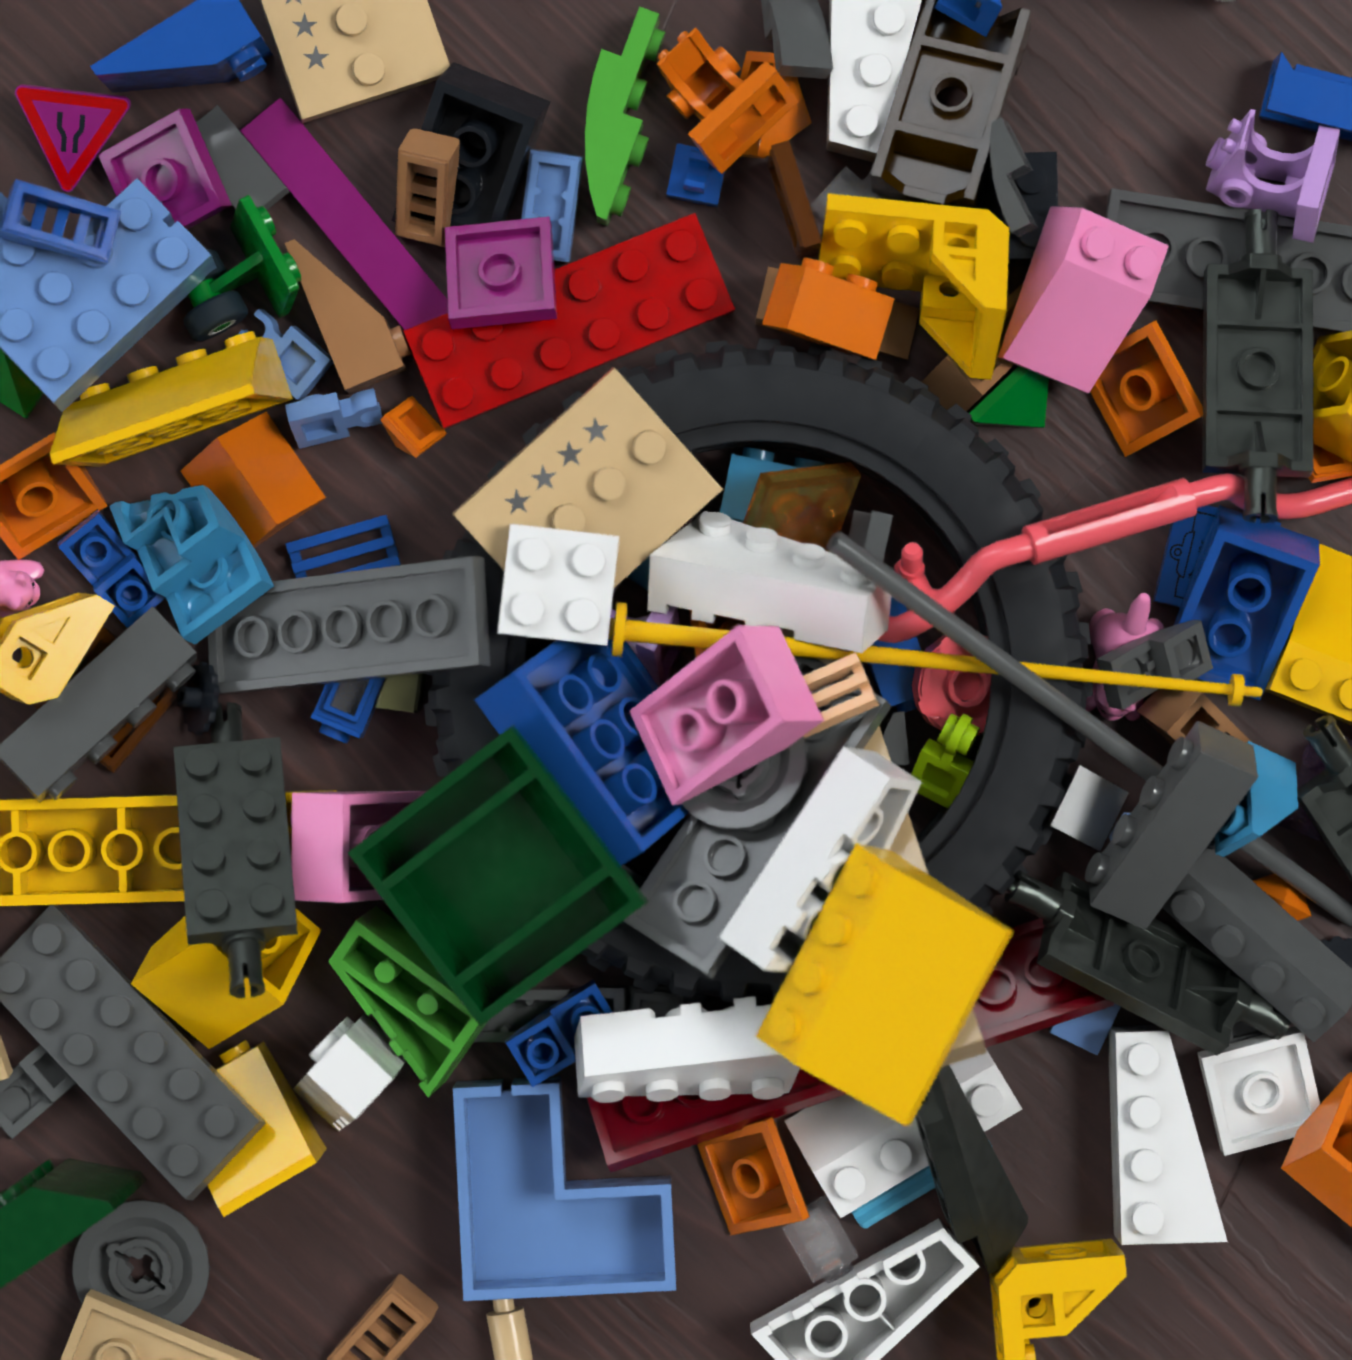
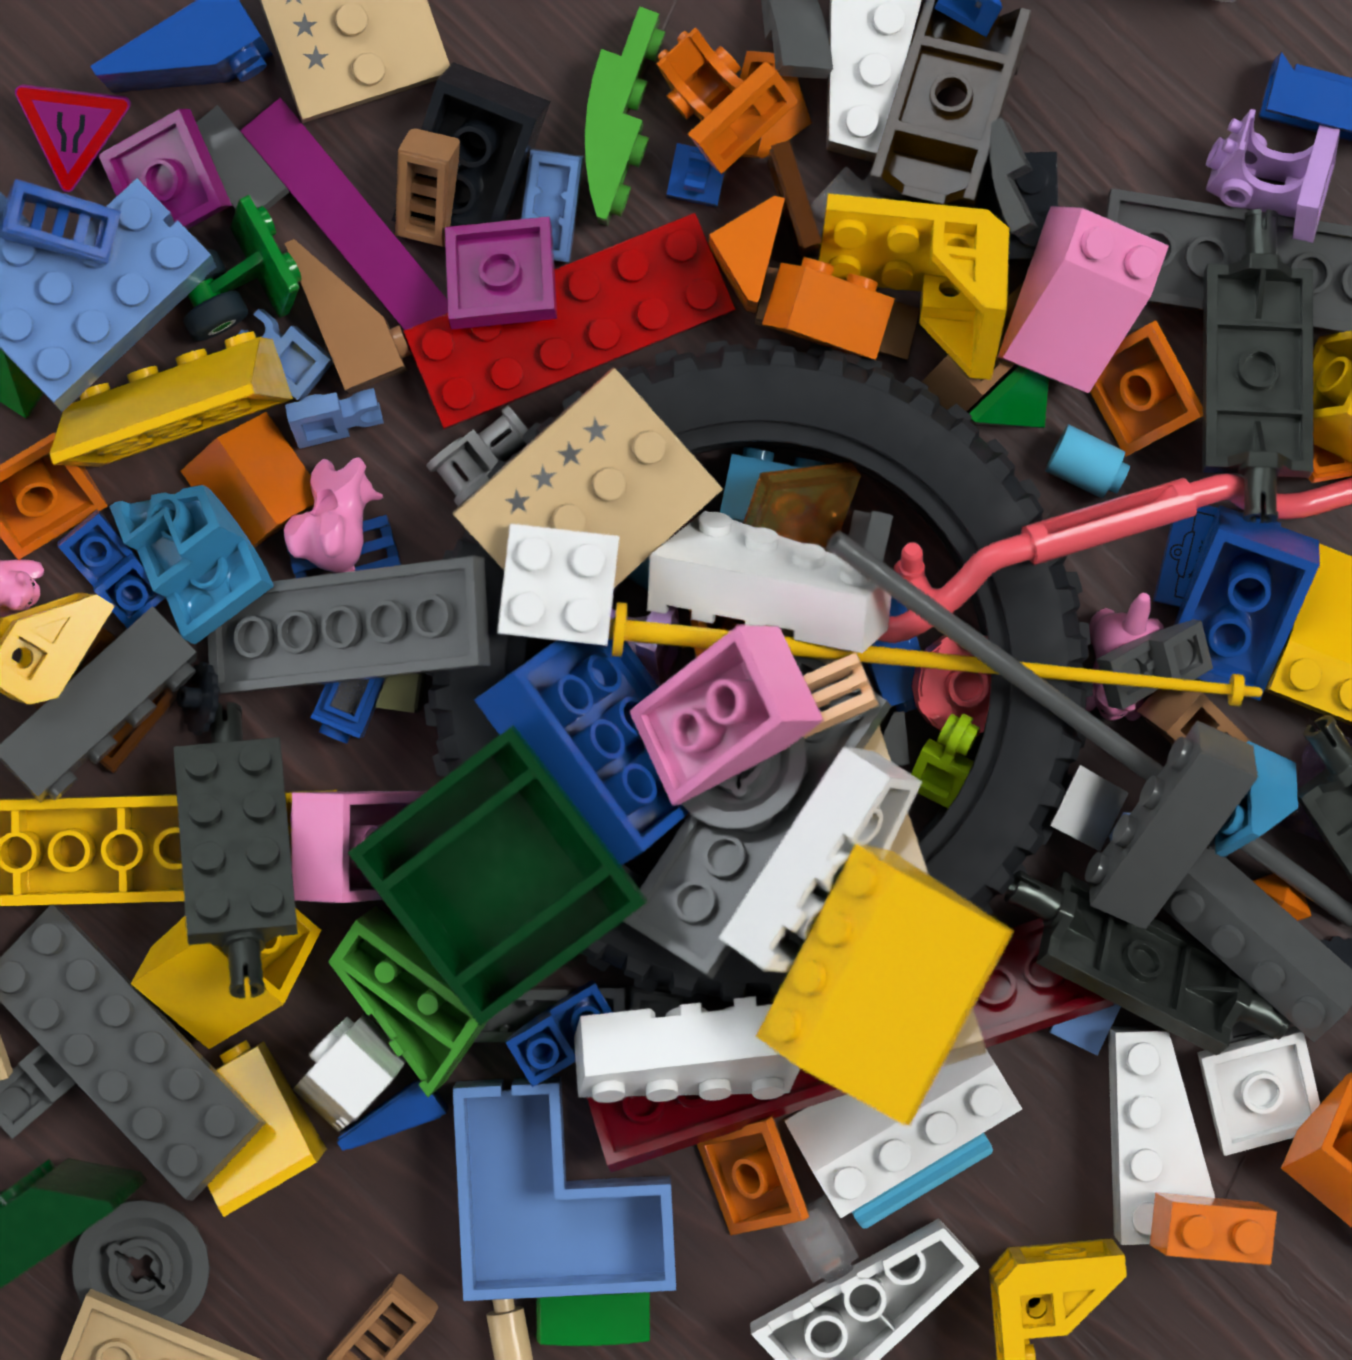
(334, 528): none -> bright pink animal
(398, 1113): none -> blue slope
(412, 427): orange slope -> none
(477, 456): none -> light grey connector
(593, 1319): none -> green slope
(745, 249): none -> orange slope
(968, 1173): pearl dark grey wedge -> none
(1088, 462): none -> medium azure brick
(1213, 1228): none -> orange brick

